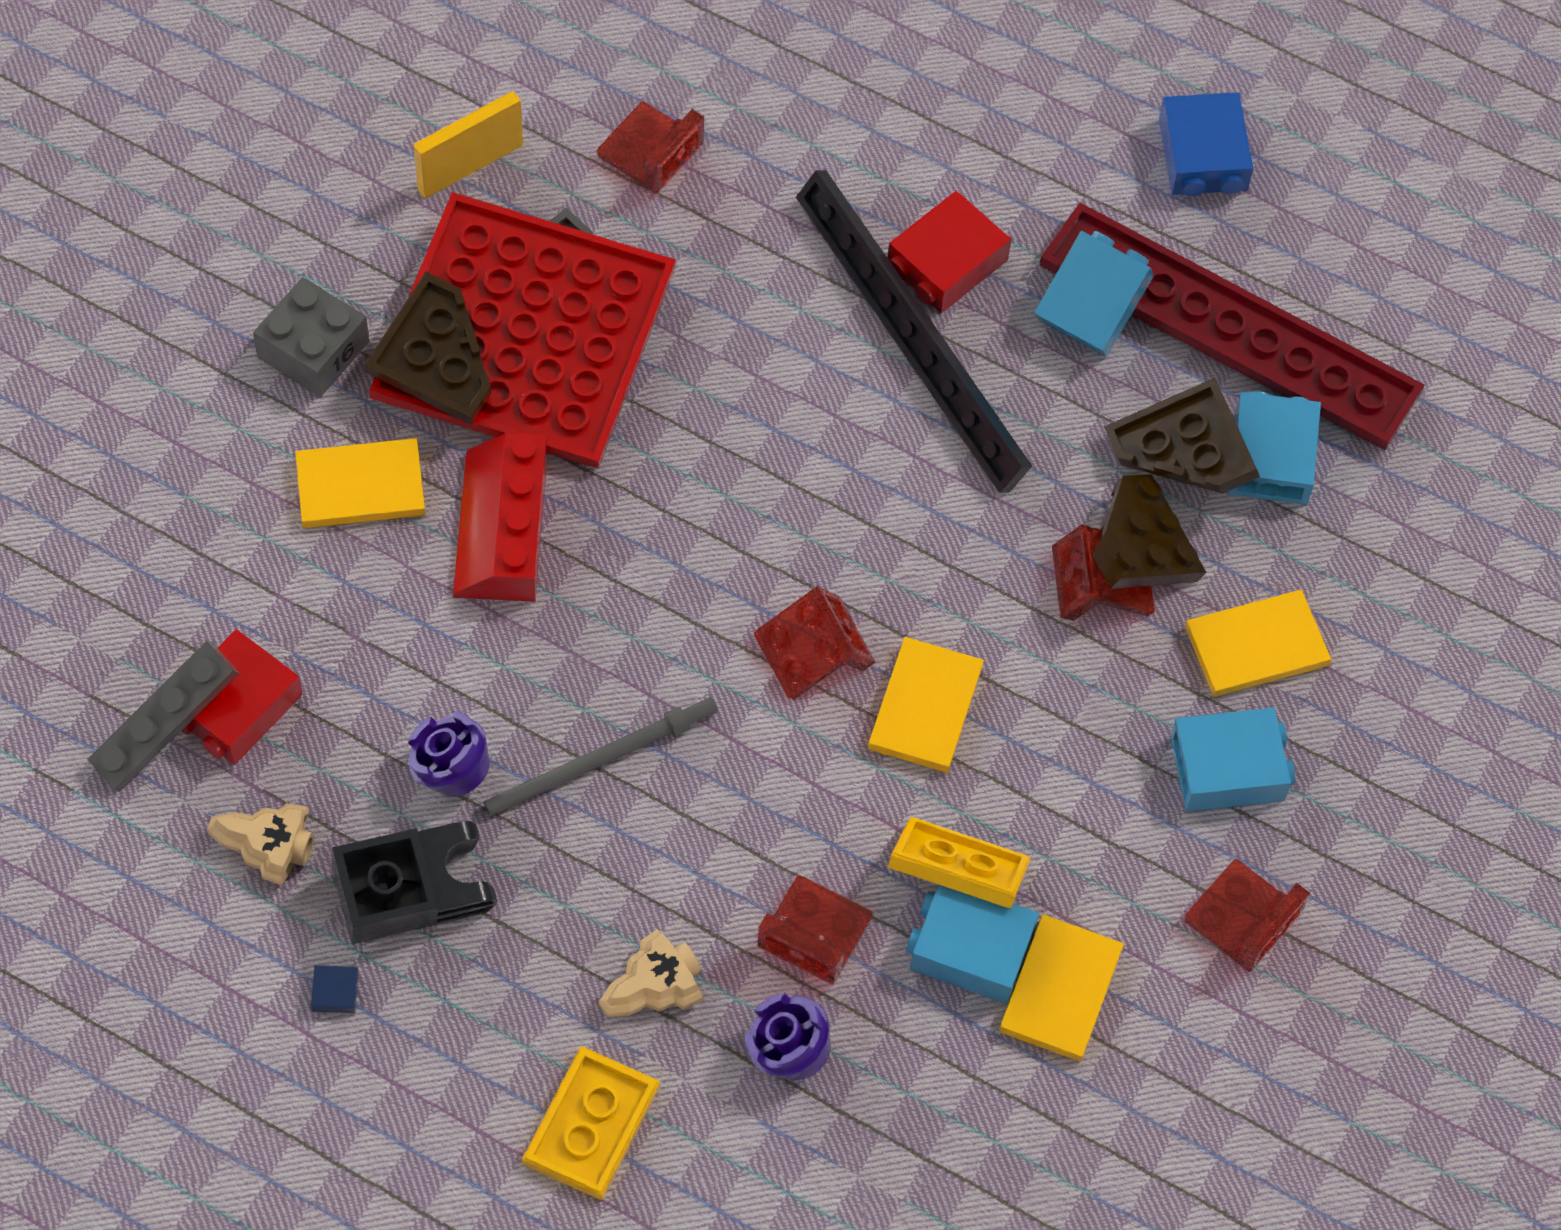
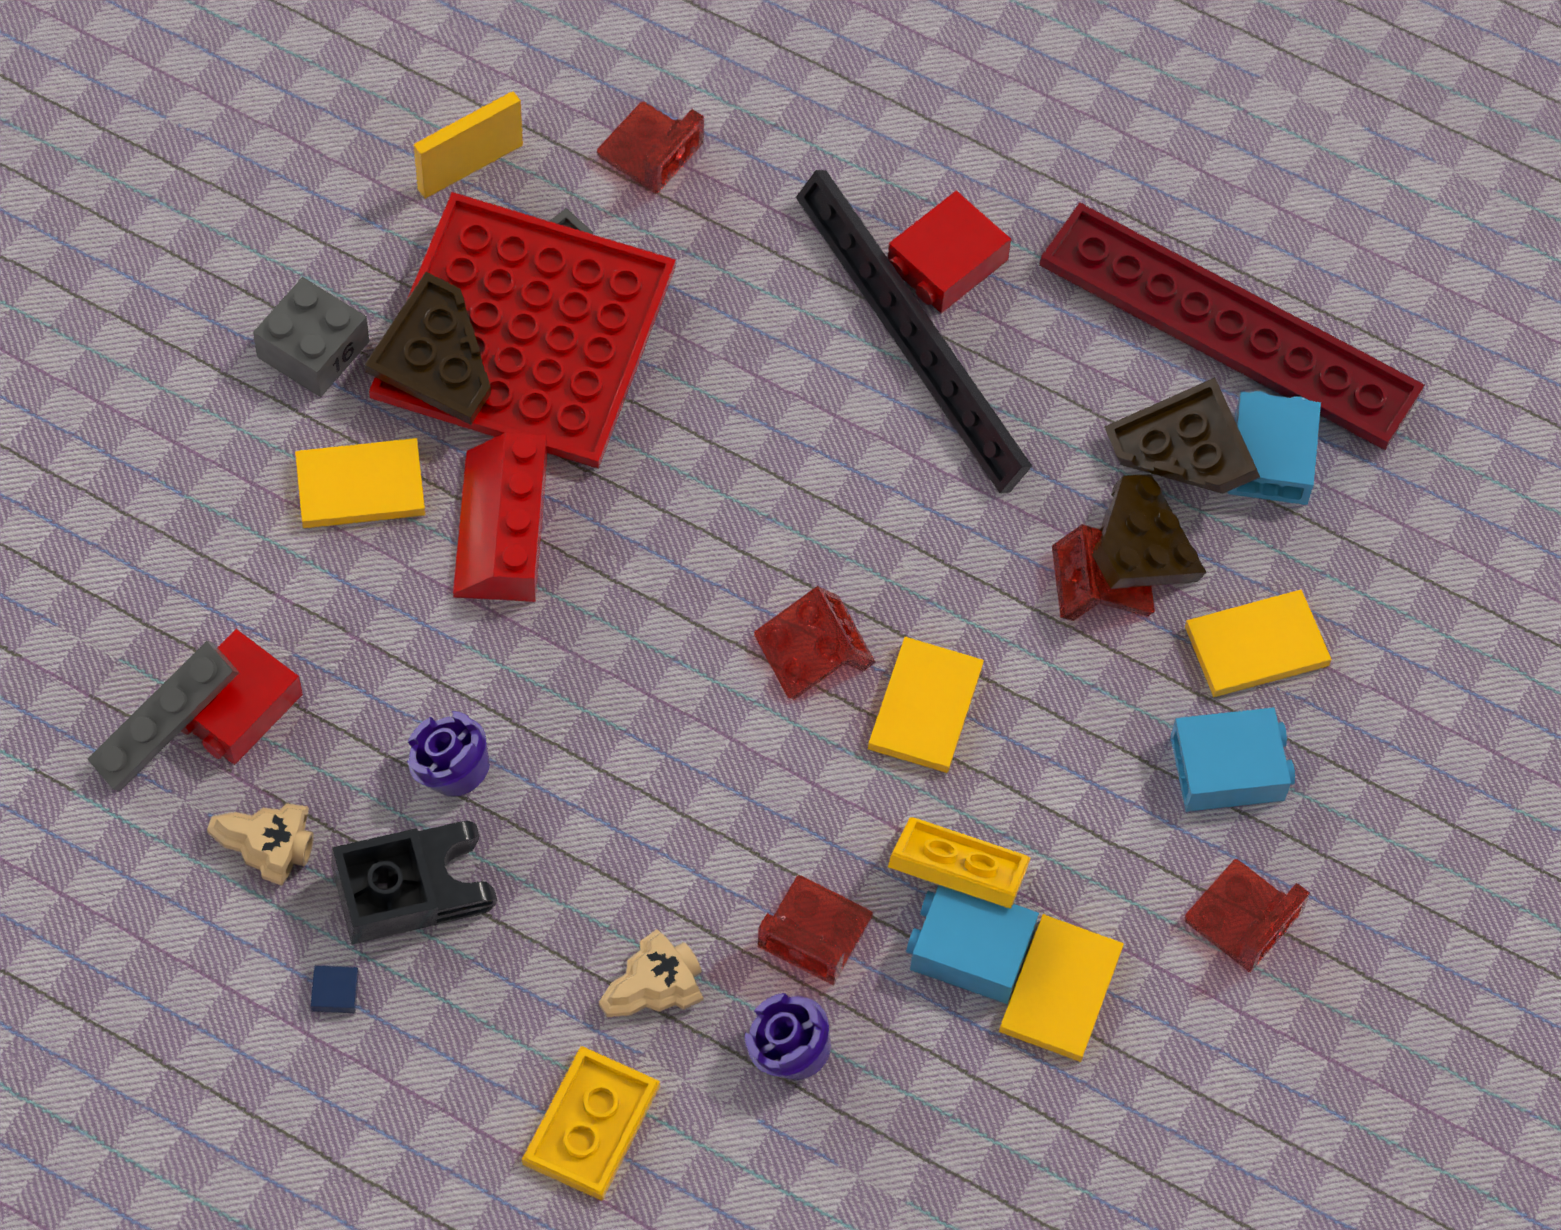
(673, 723): dark grey bar -> none
(1095, 292): dark azure brick -> none
(1205, 143): blue brick -> none

